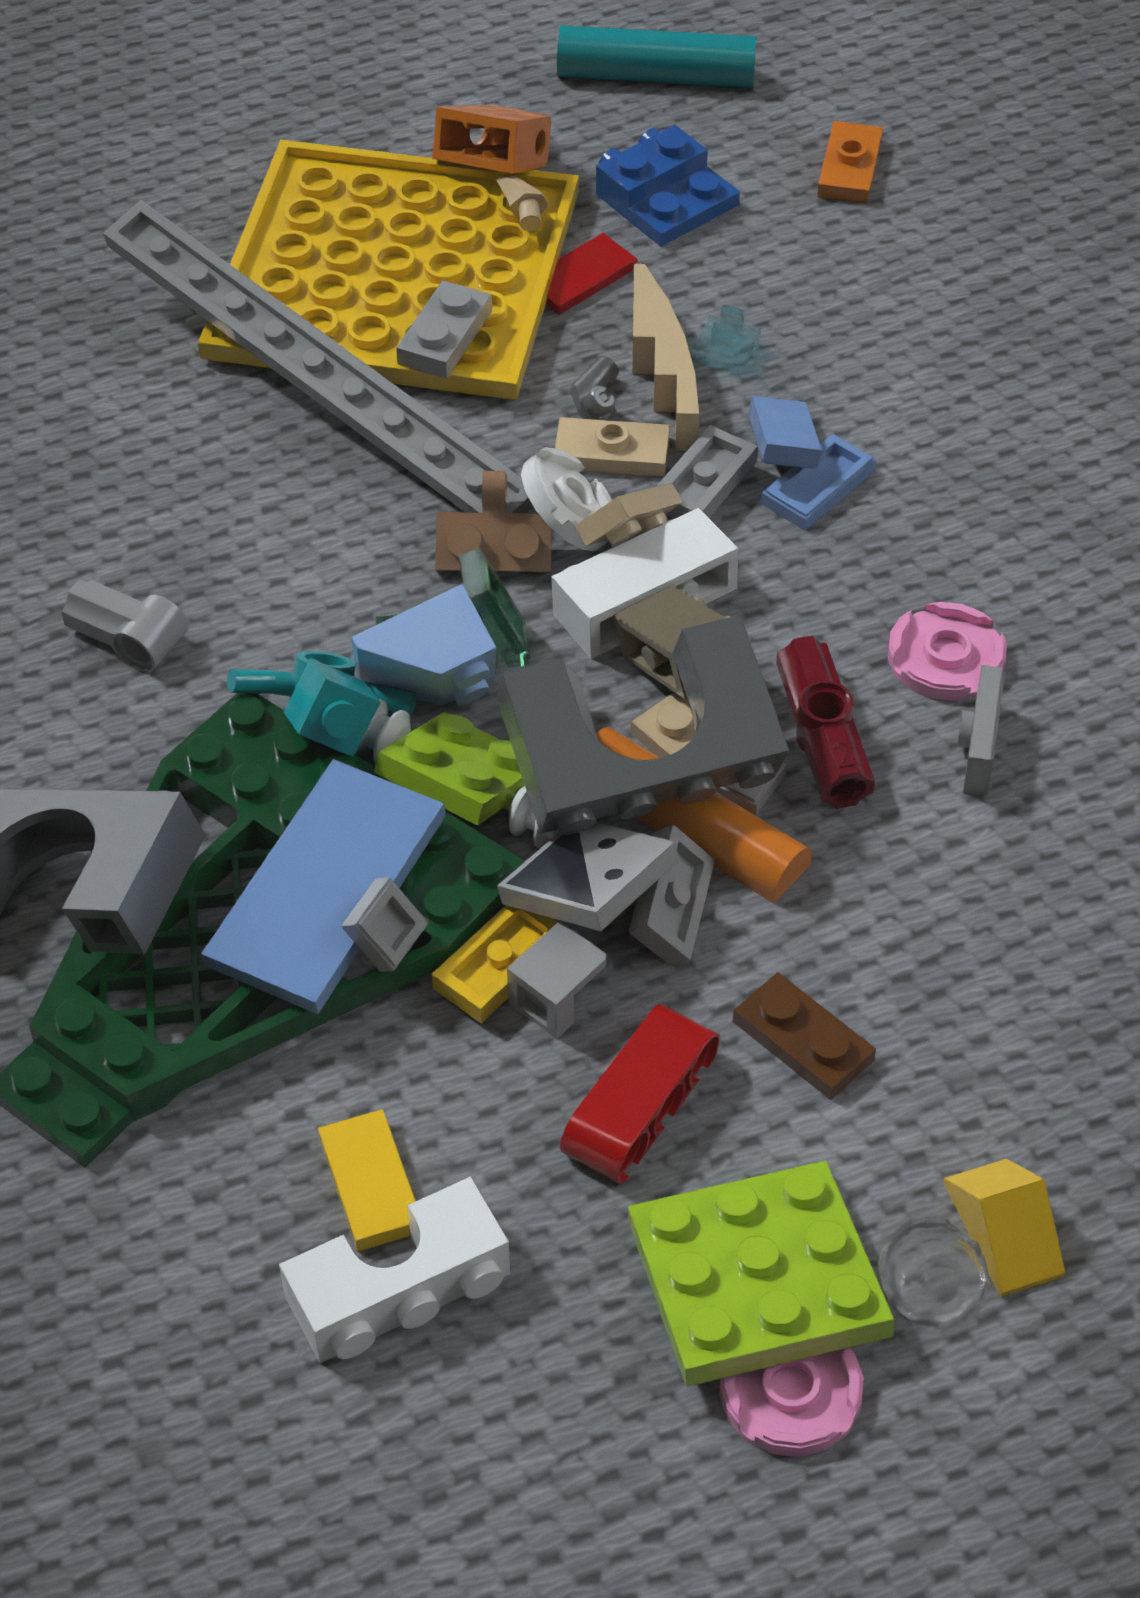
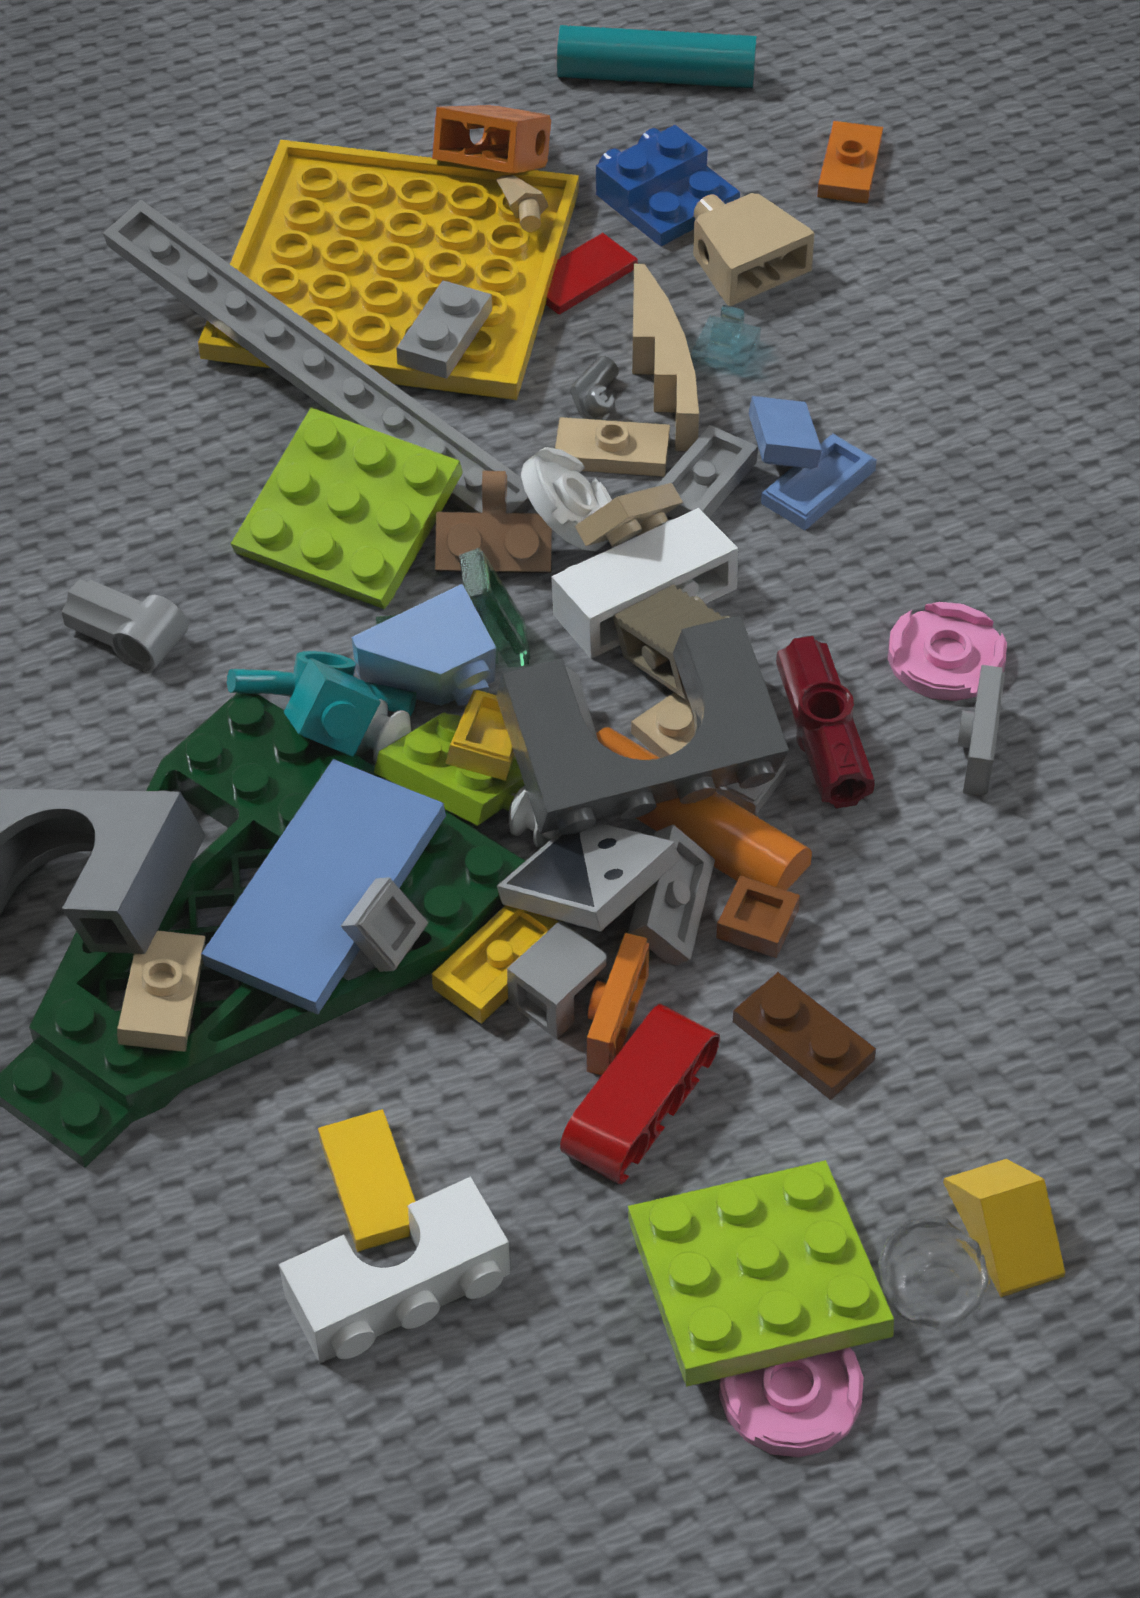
(162, 992): none -> tan plate
(347, 508): none -> lime plate
(482, 738): none -> yellow tile
(616, 1002): none -> orange plate
(749, 245): none -> tan torso
(758, 916): none -> dark orange plate

